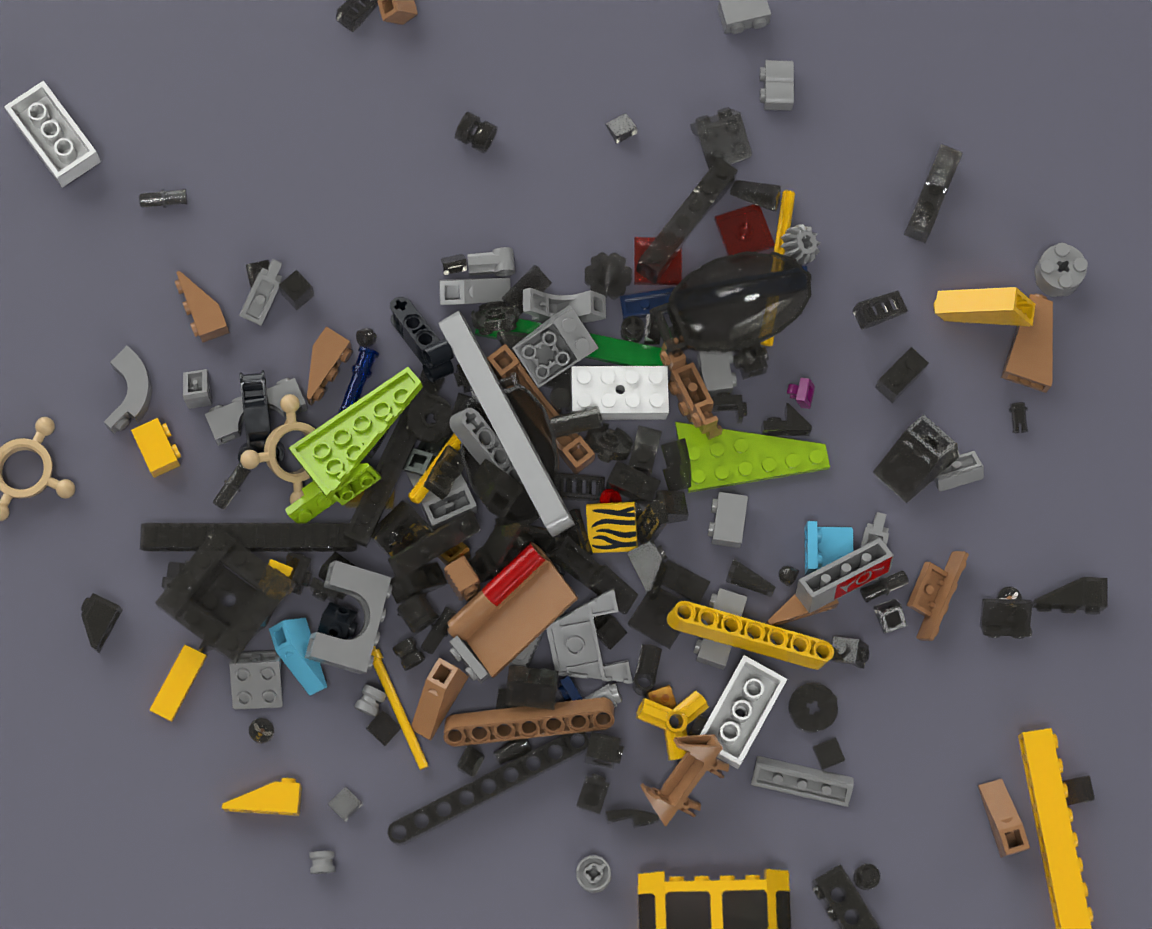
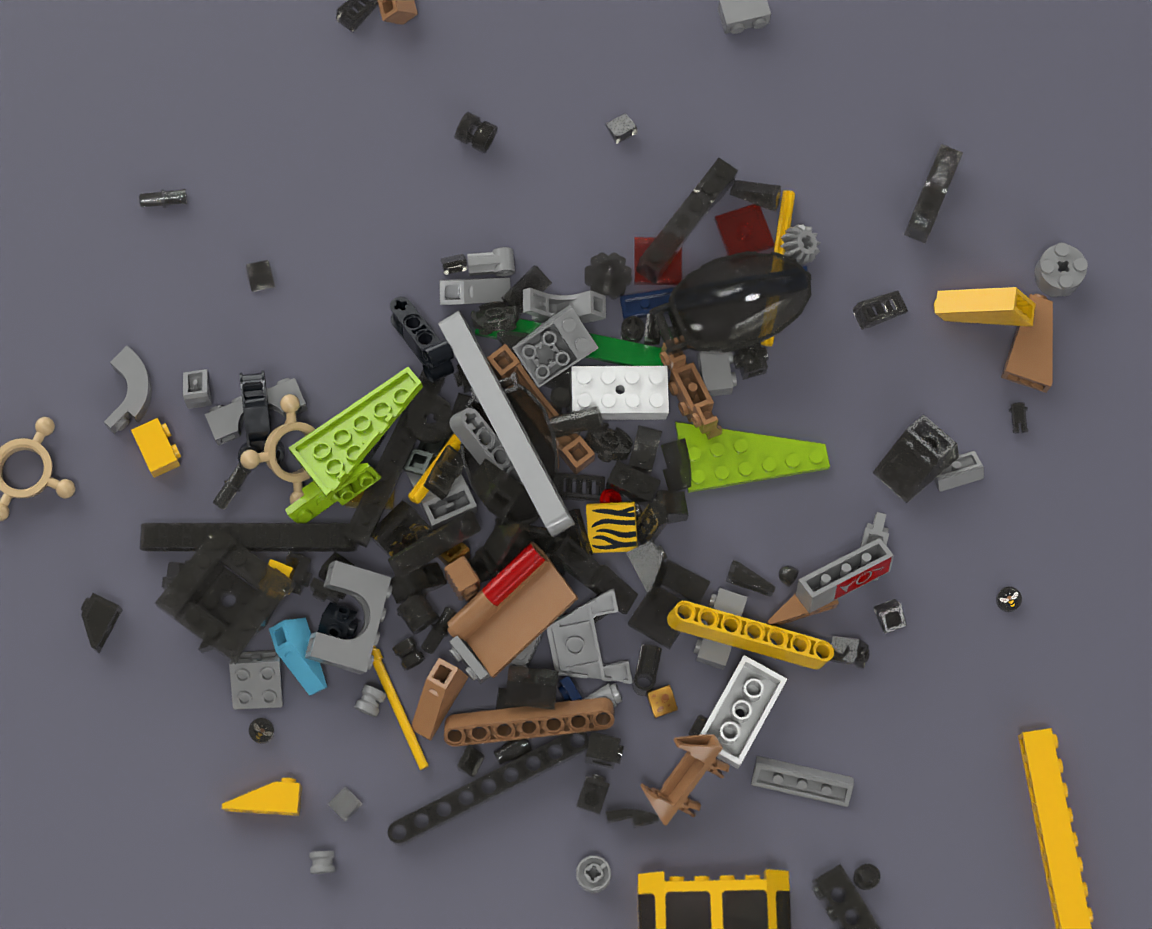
(52, 134): white brick -> none
(178, 683): yellow tile -> none
(205, 311): medium nougat slope -> none
(262, 293): light grey hinge -> none
(296, 290): clear smoke brick -> none
(326, 357): medium nougat slope -> none
(361, 372): clear blue pin -> none
(366, 337): clear smoke hinge -> none
(383, 728): clear smoke slope -> none
(609, 631): clear smoke slope -> none
(659, 716): yellow piece -> none
(722, 137): clear smoke bracket -> none
(727, 402): clear smoke bracket -> none
(729, 519): light grey brick -> none
(778, 85): light grey brick -> none
(792, 426): clear smoke slope -> none
(800, 713): clear smoke plate -> none
(802, 393): magenta tile -> none
(825, 545): medium azure bracket -> none
(828, 753): clear smoke tile -> none
(884, 586): clear smoke axle -> none
(901, 375): clear smoke brick -> none
(934, 593): medium nougat bracket -> none
(1003, 818): medium nougat slope -> none
(1006, 618): clear smoke bracket -> none
(1079, 790): clear smoke slope -> none
(1082, 594): clear smoke slope -> none

